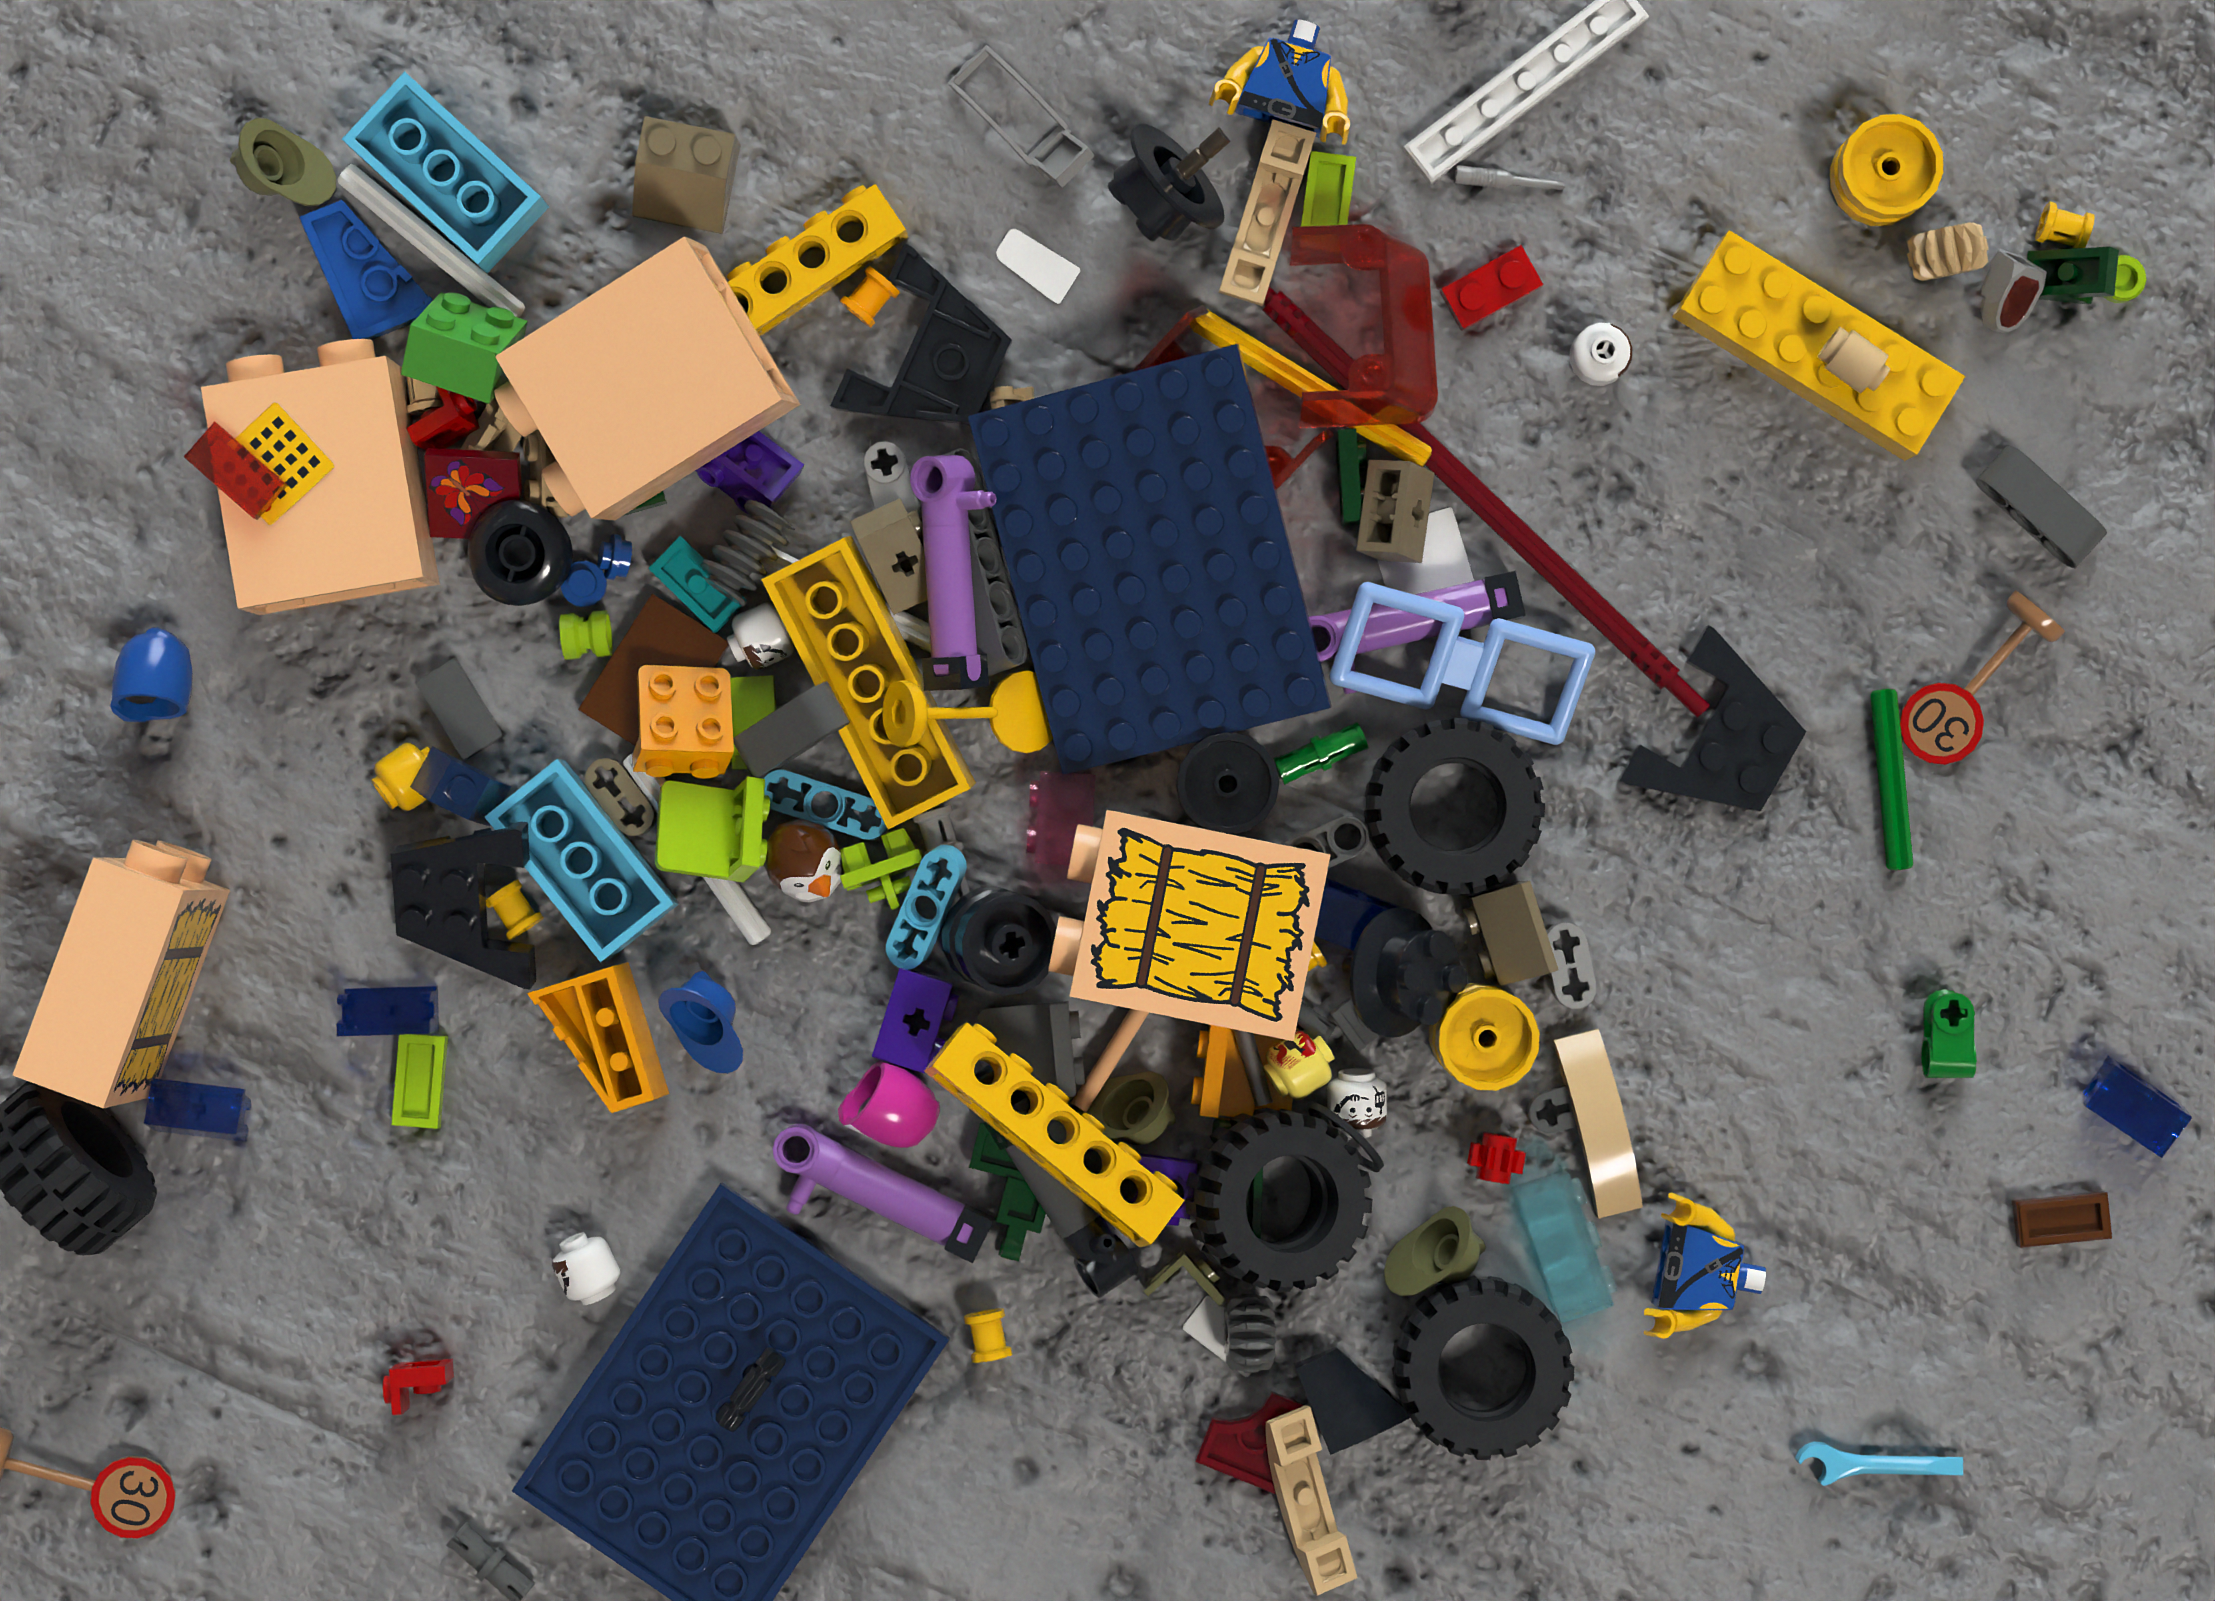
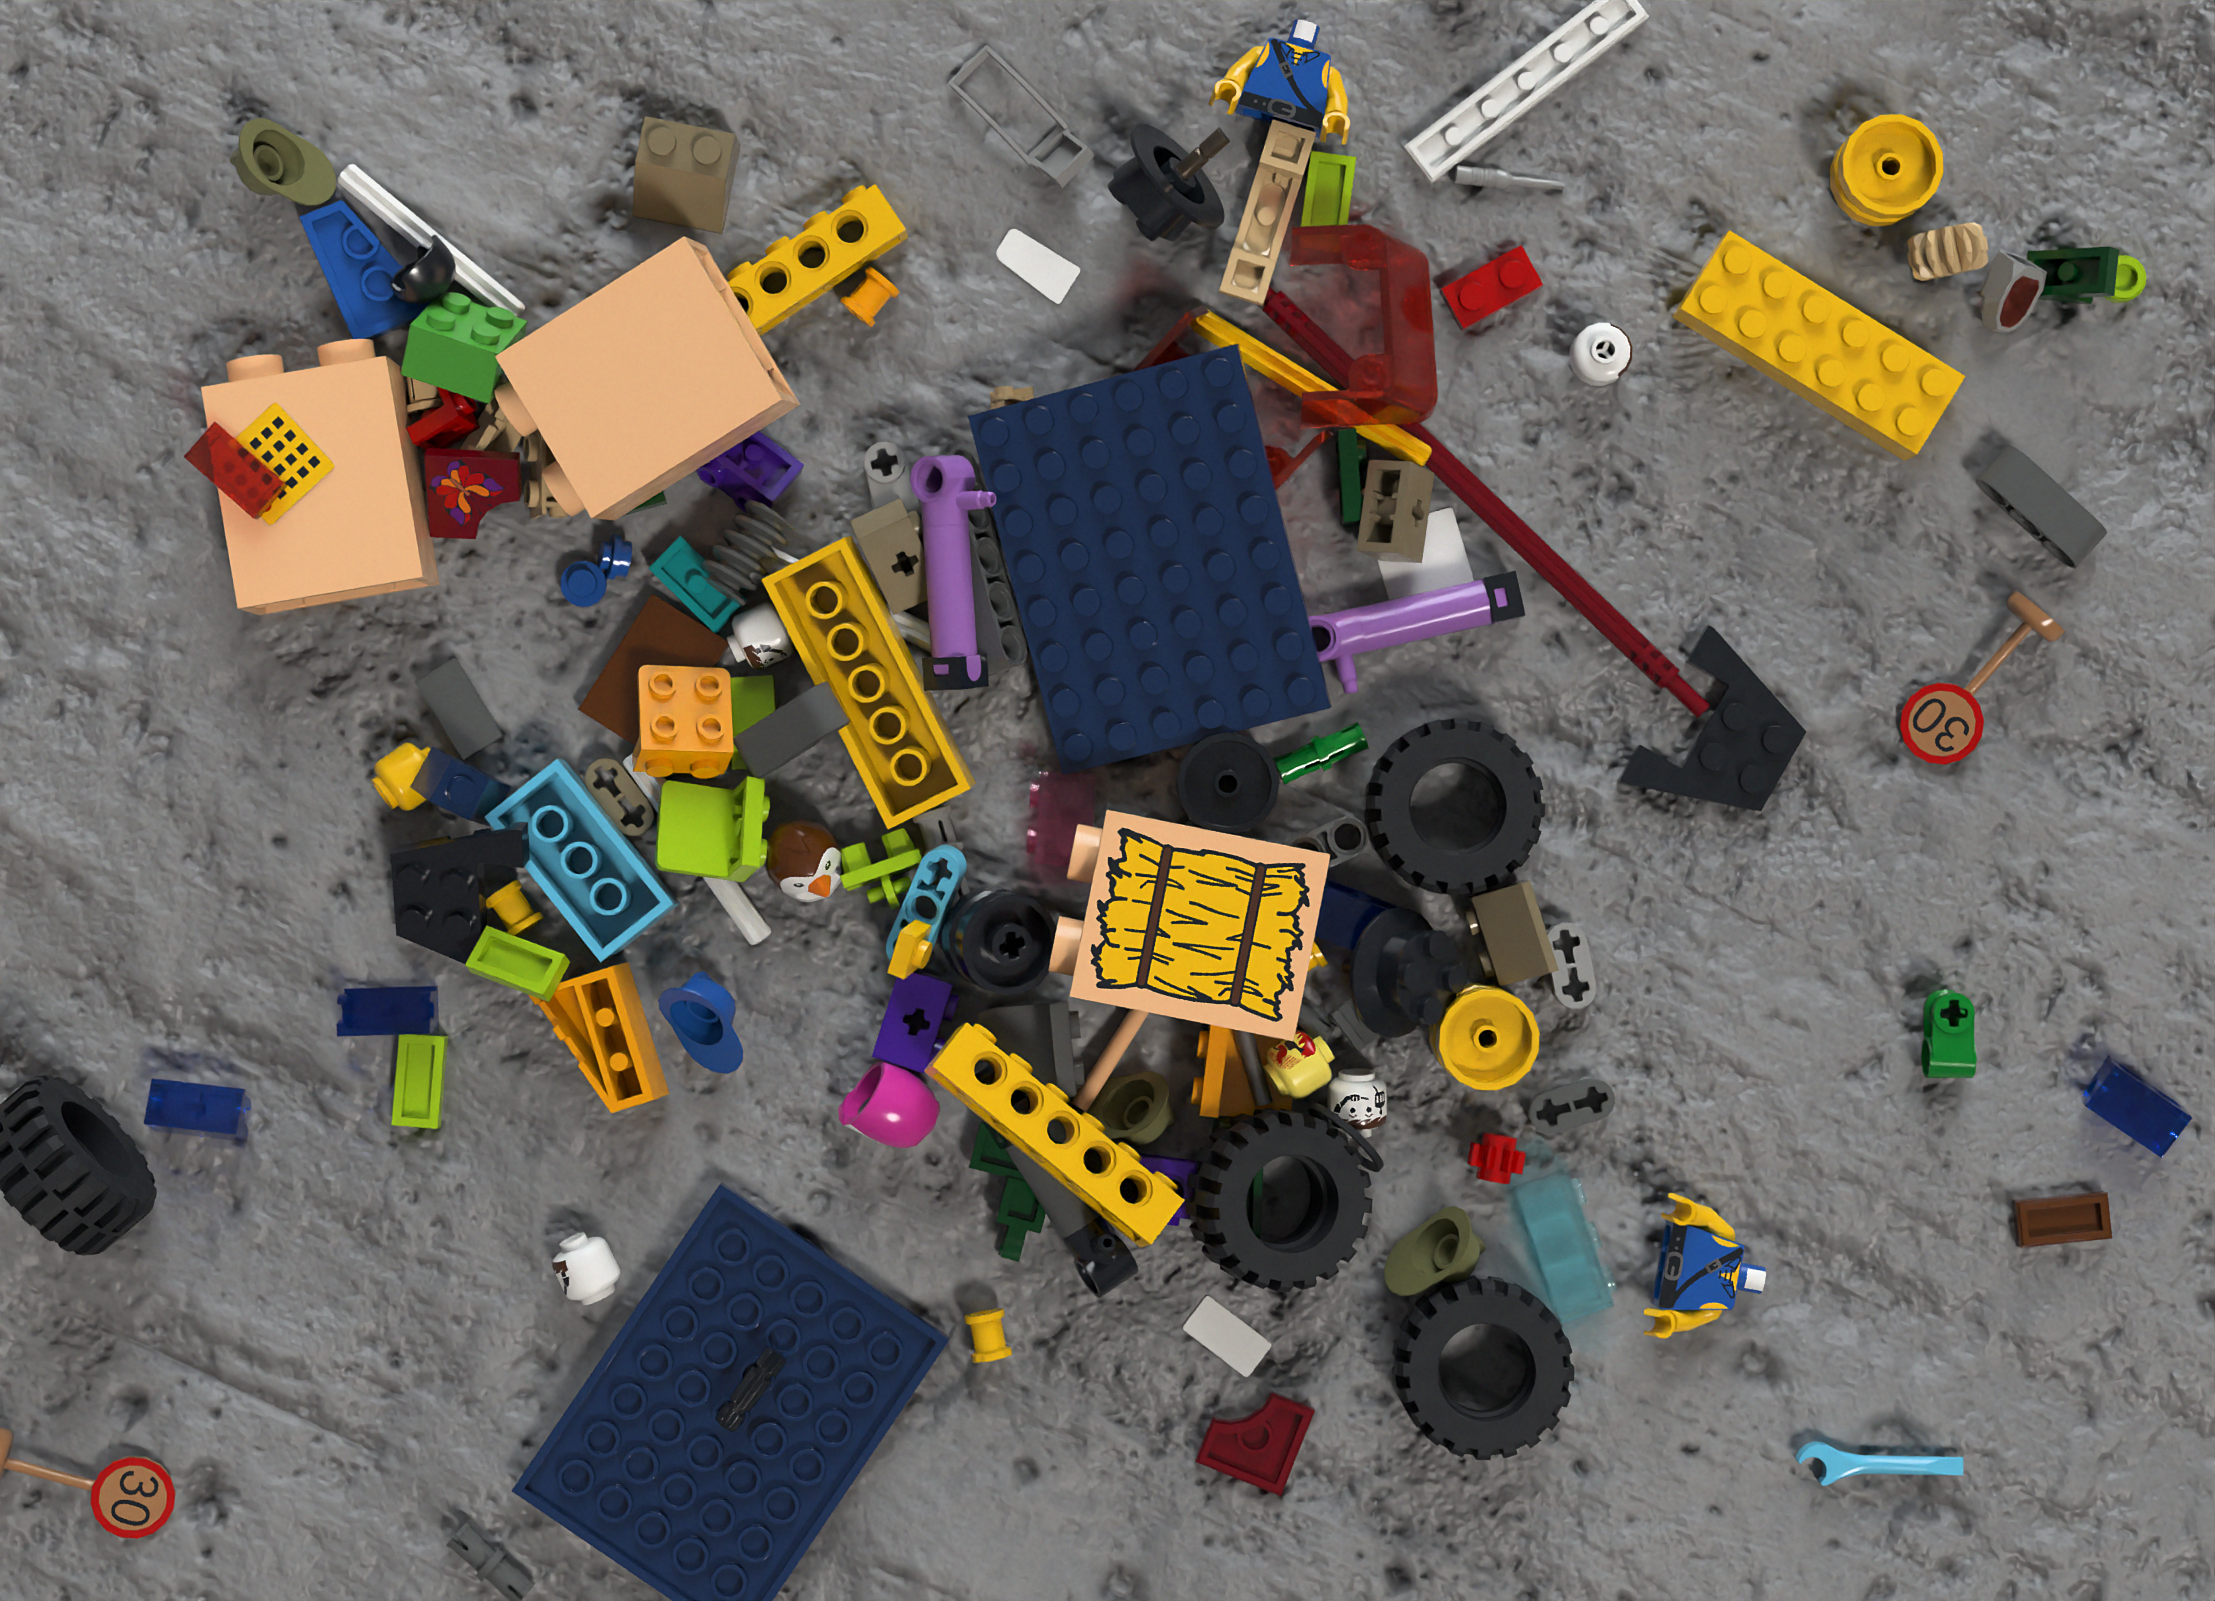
(123, 975): light nougat brick -> none
(156, 667): blue piece -> none
(421, 1375): red bracket -> none
(426, 276): none -> black hair
(445, 172): medium azure brick -> none
(517, 963): none -> lime tile
(519, 553): black hat -> none
(581, 635): lime wheel -> none
(796, 783): medium azure beam -> none
(883, 1191): medium lavender piece -> none
(911, 949): none -> yellow plate
(947, 363): black wing -> none
(1014, 713): yellow piece -> none
(1200, 1271): olive bracket -> none
(1249, 1333): dark grey gear -> none
(1305, 1501): tan slope -> none
(1346, 1400): black slope -> none
(1461, 663): light blue bar -> none
(1599, 1122): tan slope -> none
(1854, 360): tan brick -> none
(1891, 779): green axle -> none
(2064, 226): yellow bush -> none

